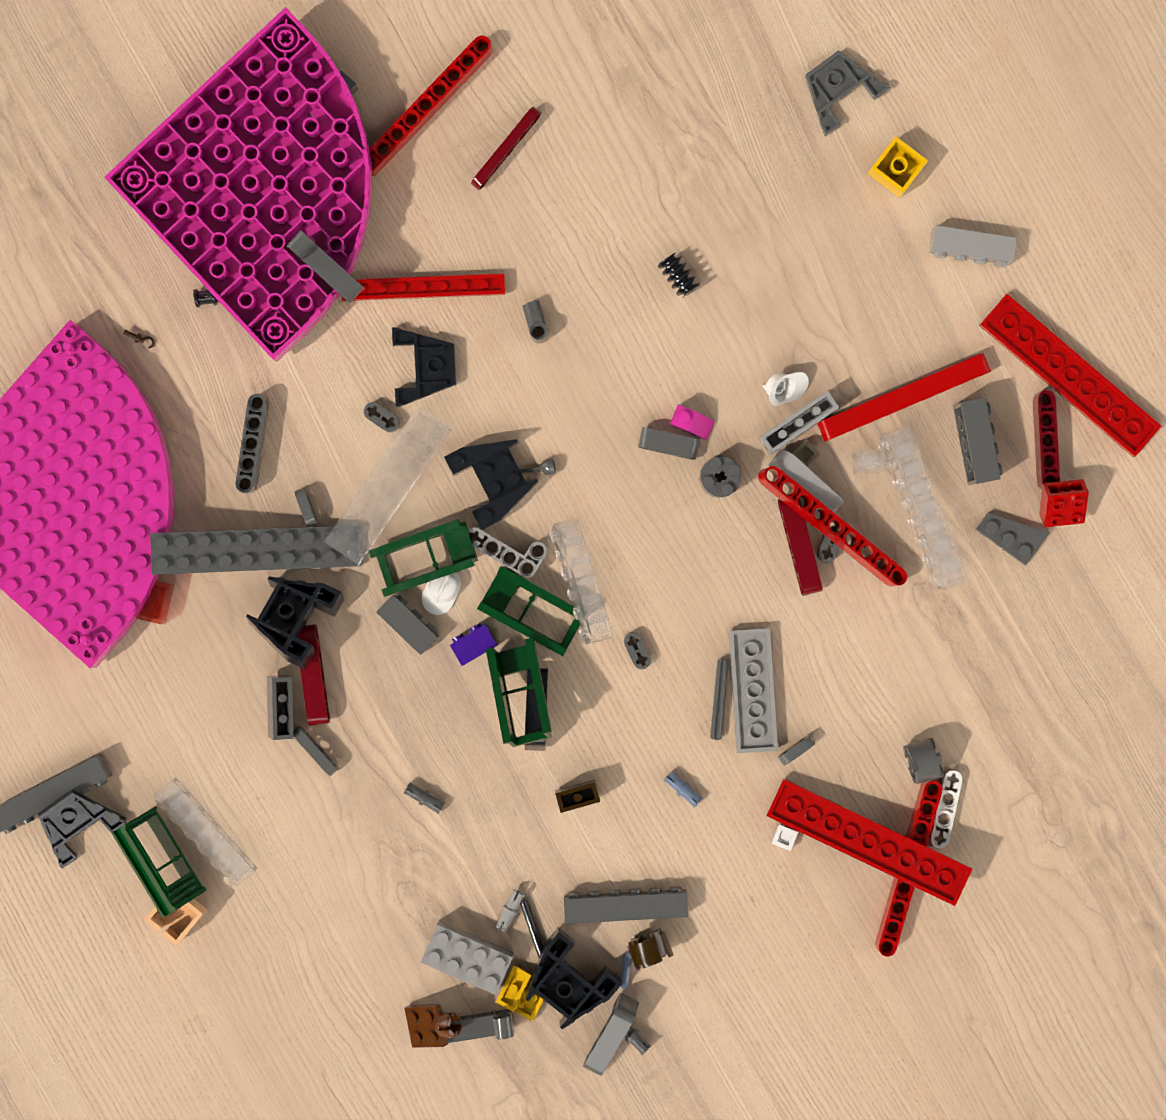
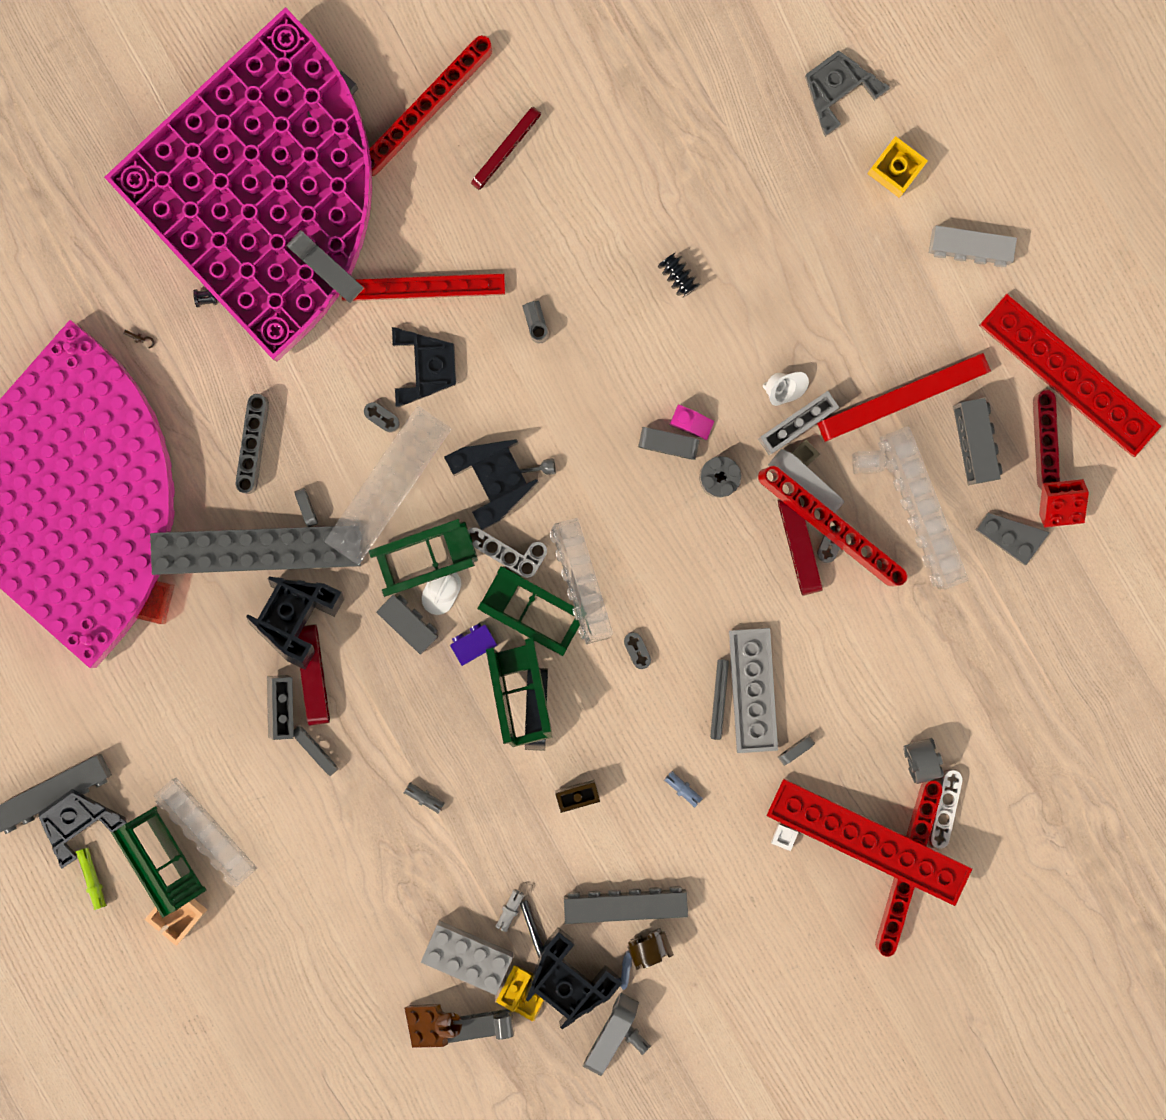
(91, 879): none -> lime pin

